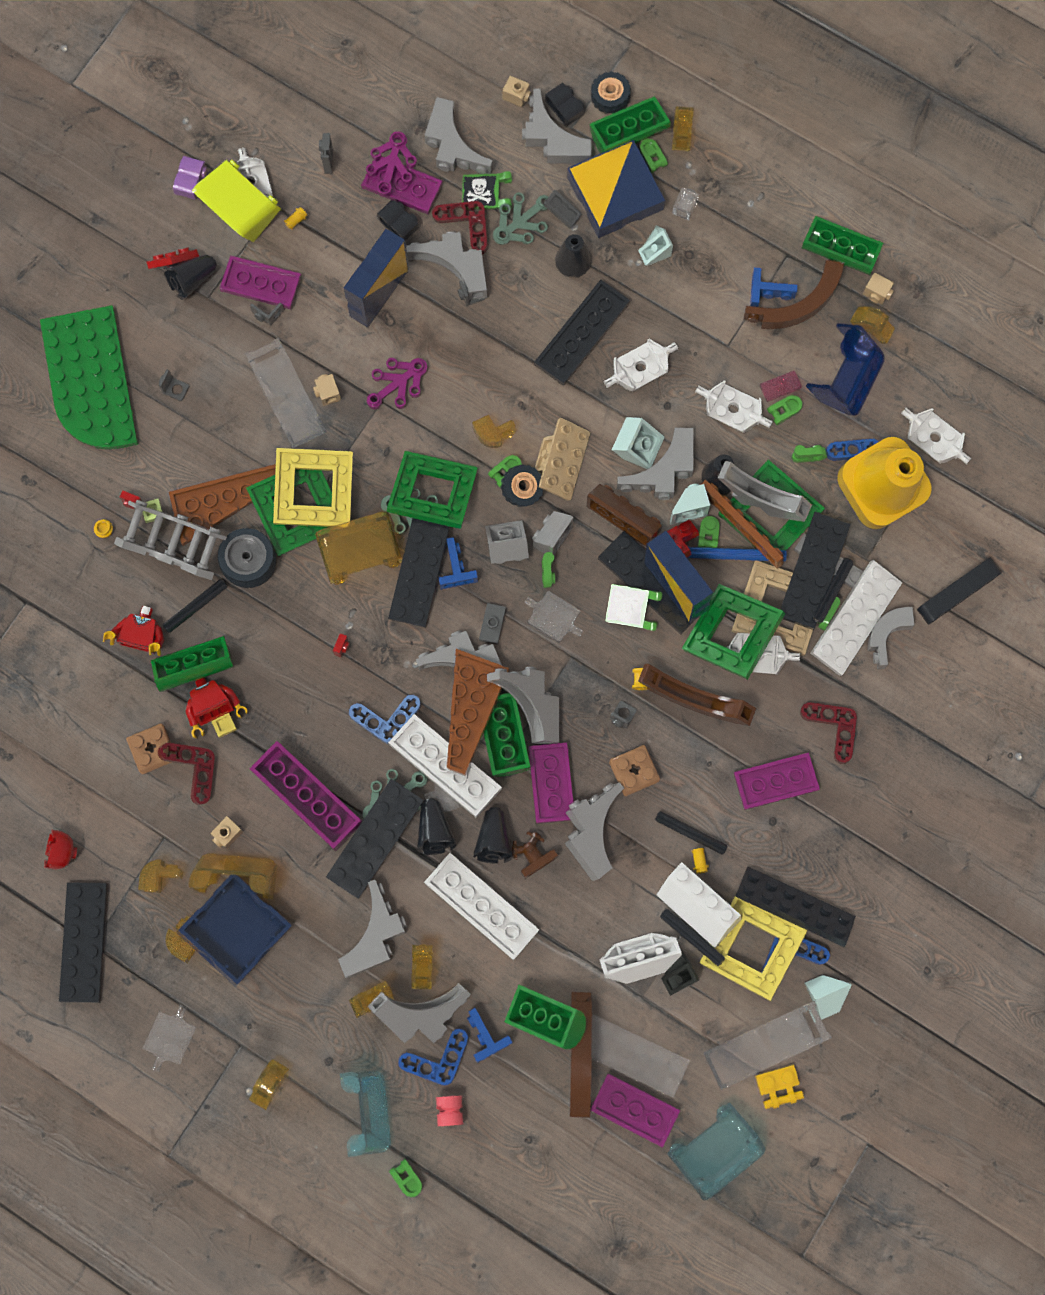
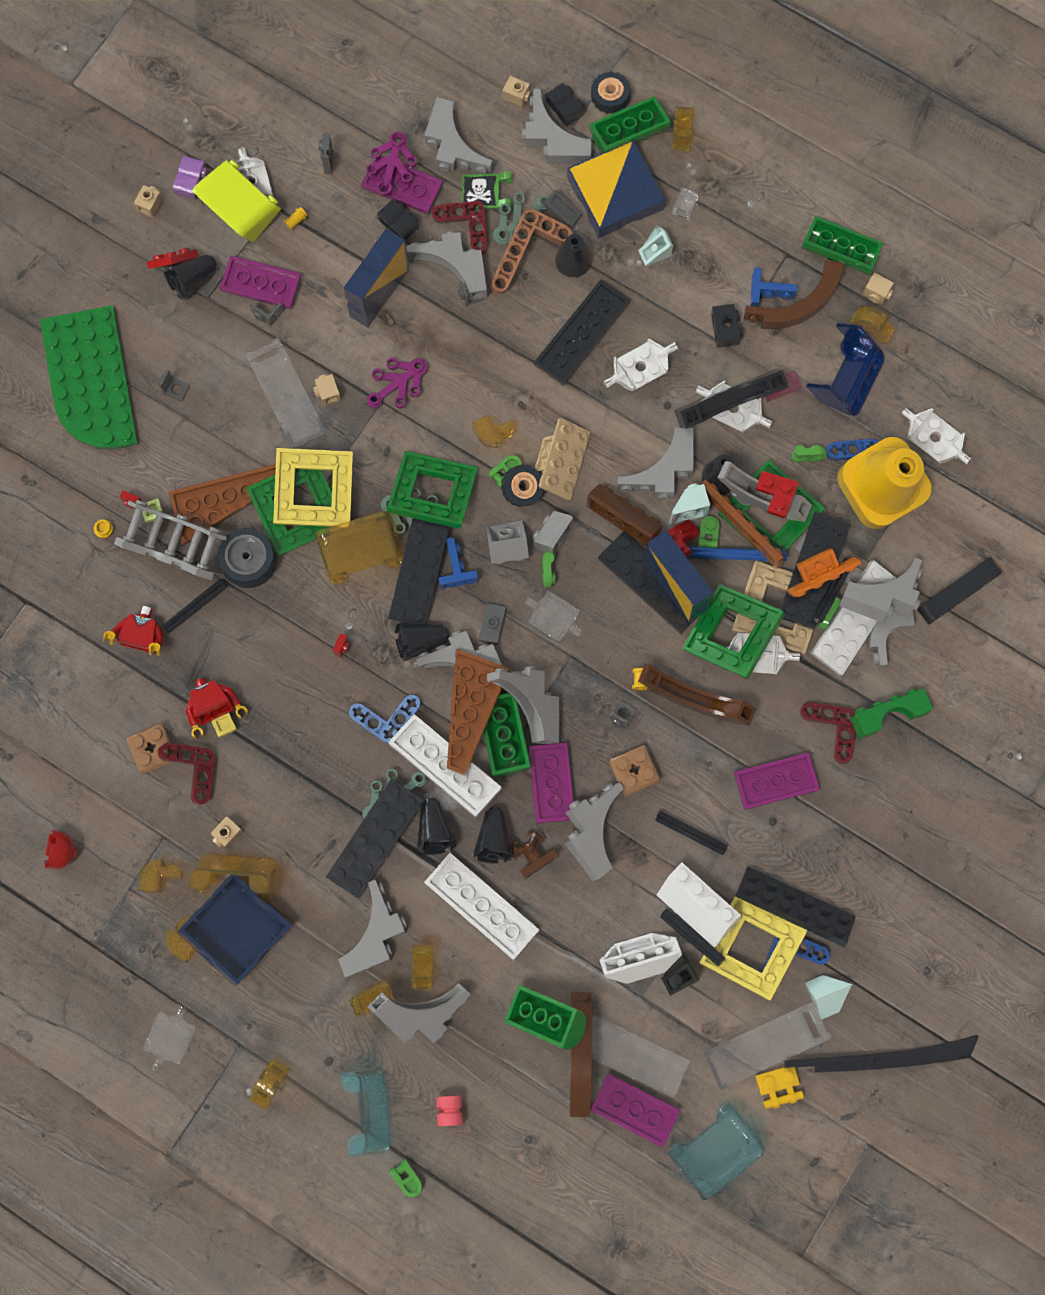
(83, 942): black plate -> none
(148, 201): none -> tan brick
(191, 664): green brick -> none
(306, 796): magenta brick -> none
(419, 638): none -> black cone
(437, 1068): blue beam -> none
(485, 1038): blue bracket -> none
(521, 244): none -> nougat beam
(629, 606): flag -> none
(638, 442): light aqua slope -> none
(650, 149): bright green plate -> none
(699, 861): yellow pin -> none
(724, 400): none -> black arch
(726, 336): none -> black brick
(781, 489): none -> red plate
(790, 405): bright green plate -> none
(821, 569): none -> orange bracket
(880, 599): none -> light grey arch
(912, 705): none -> green arch
(928, 1055): none -> black piece

